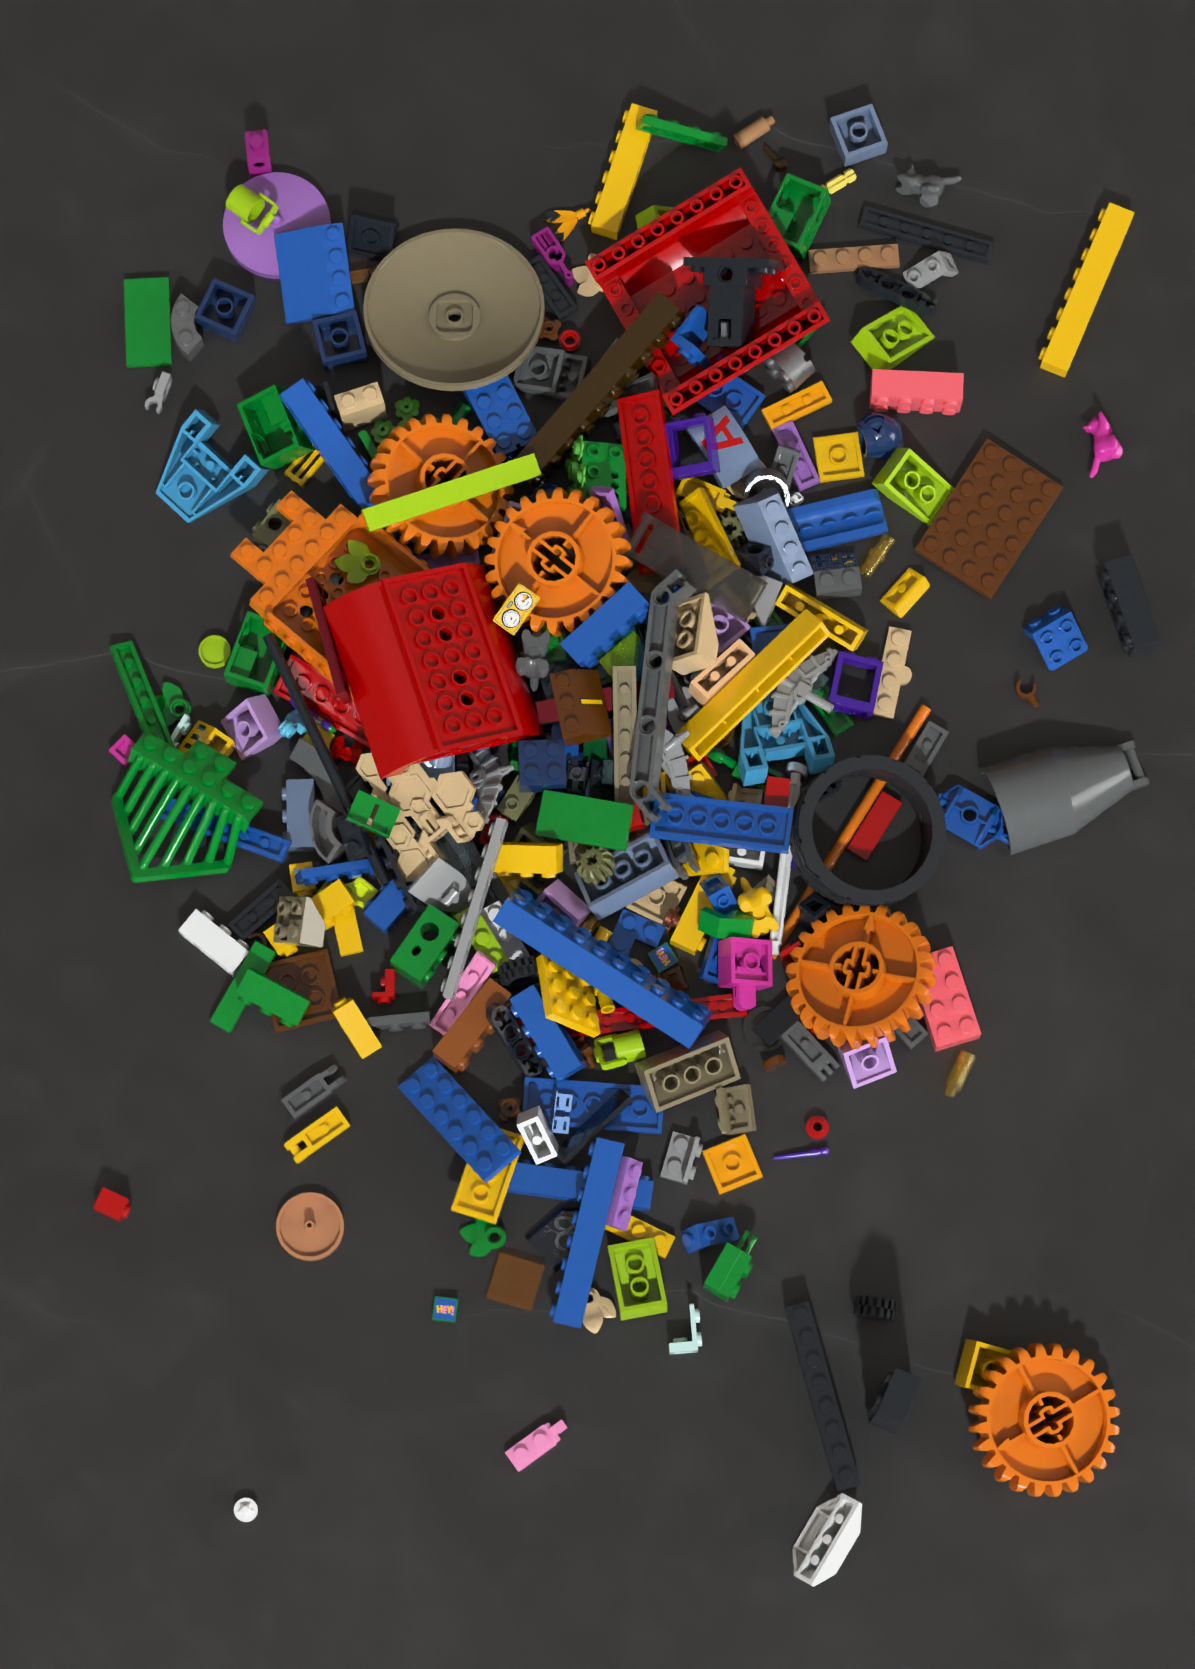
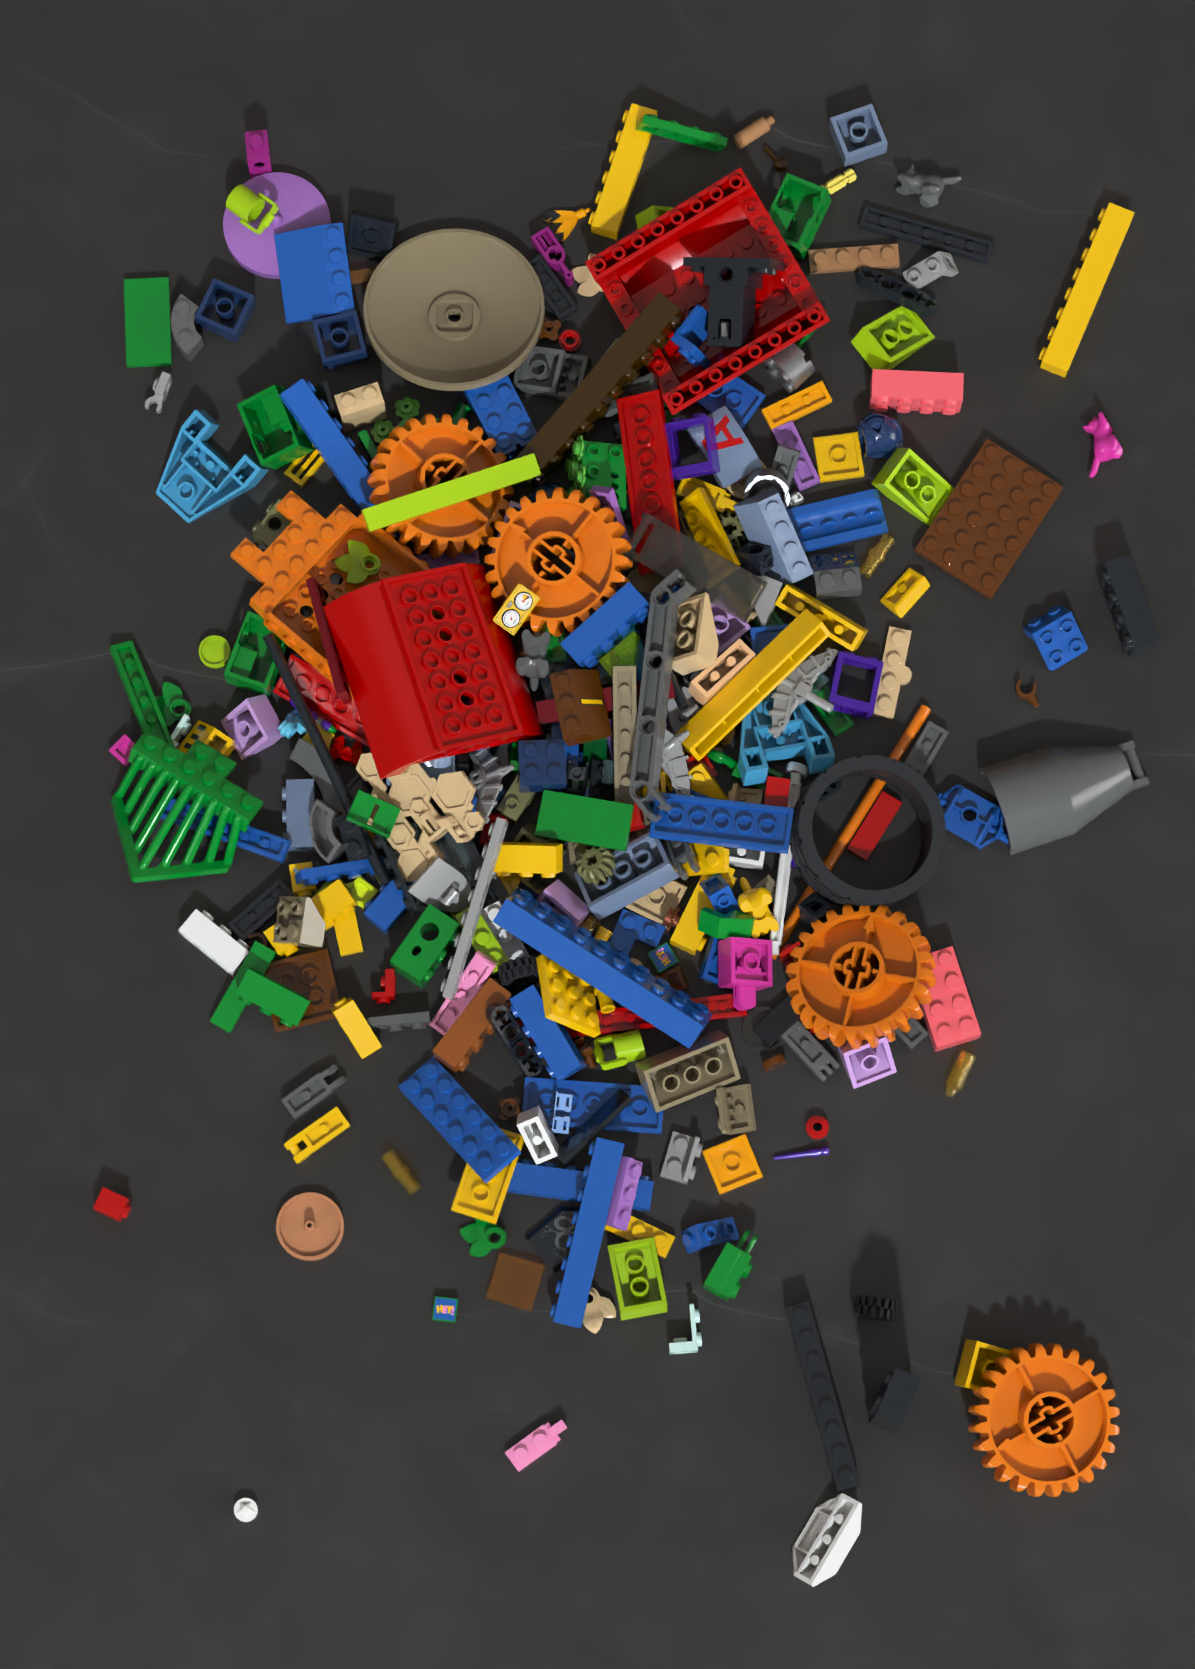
(401, 1172): none -> clear yellow pin

